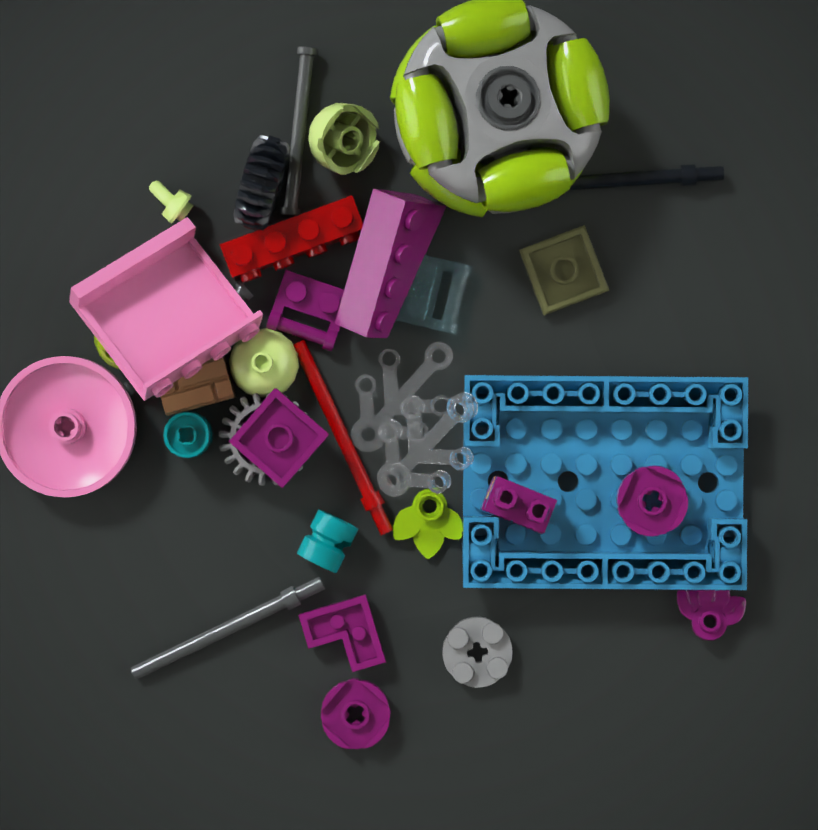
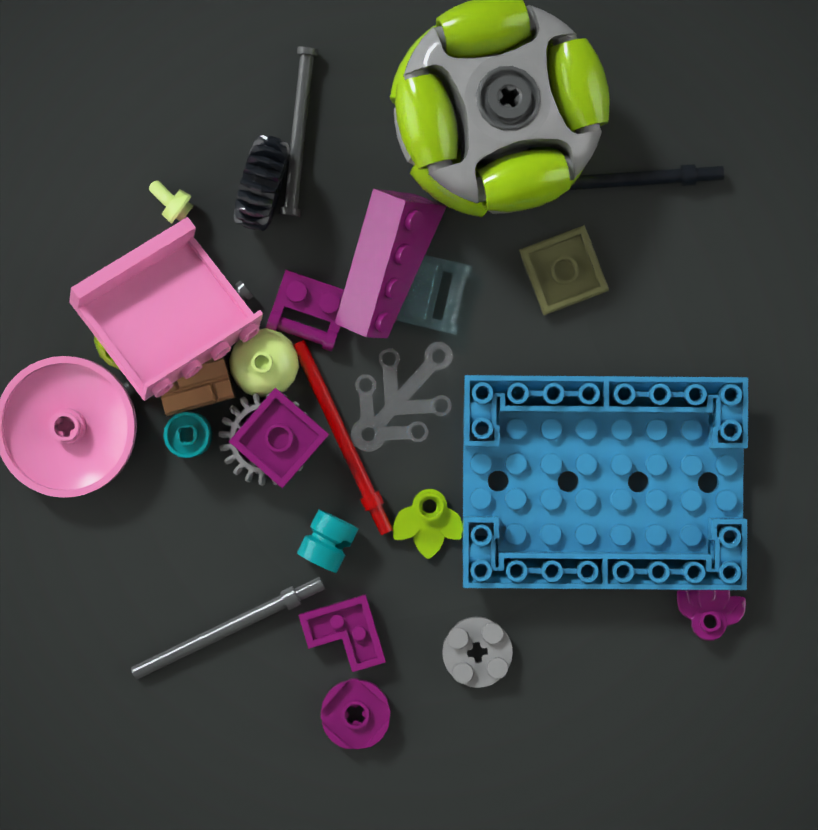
(292, 238): red brick -> none
(344, 138): yellowish green cylinder -> none
(421, 447): clear plant -> none
(518, 504): magenta hips -> none
(658, 520): magenta plate -> none

